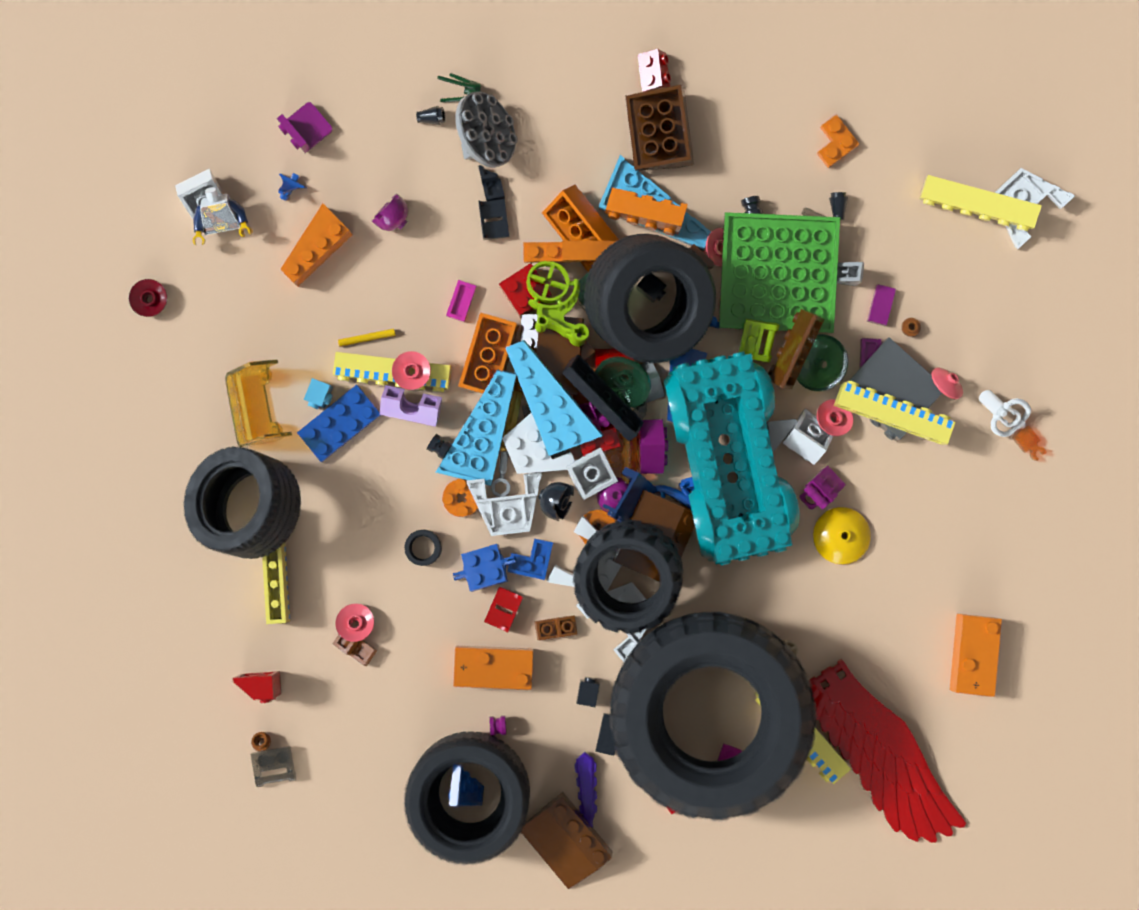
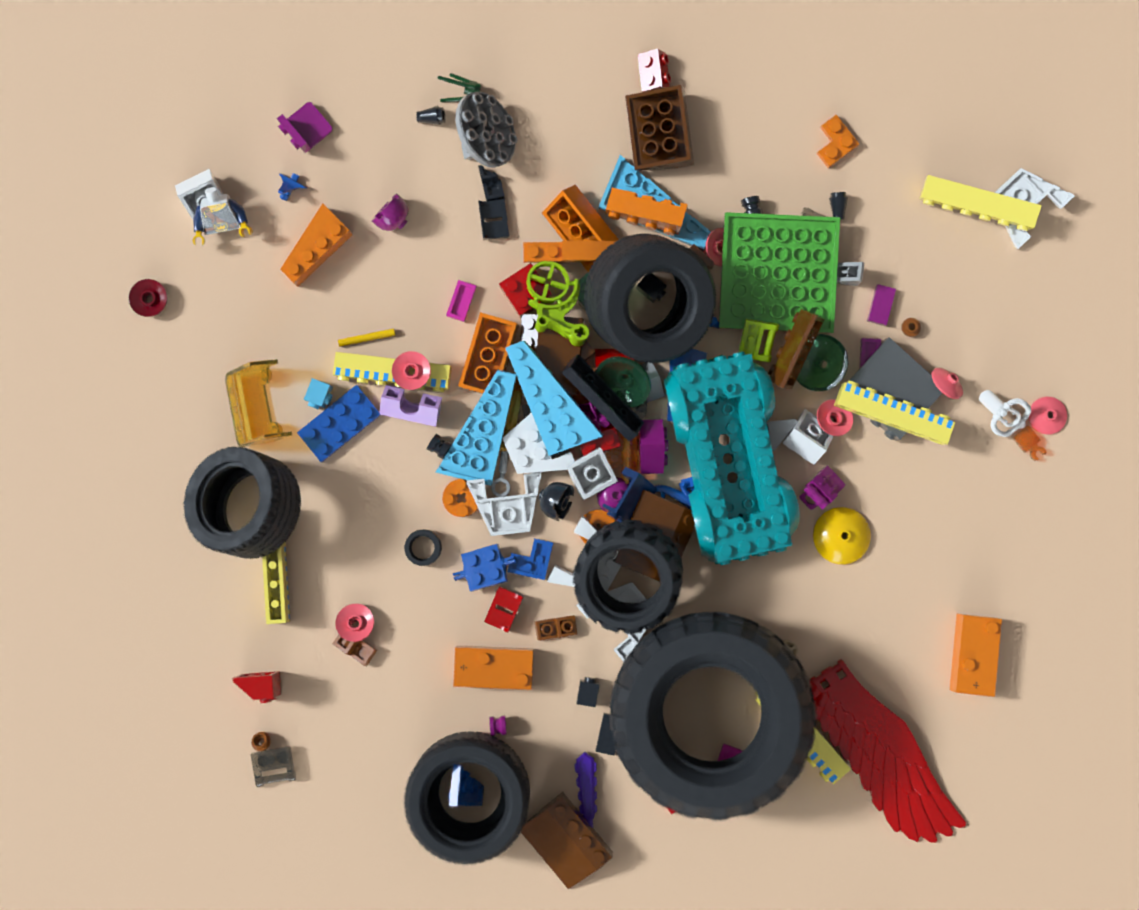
(1039, 419): none -> coral dish

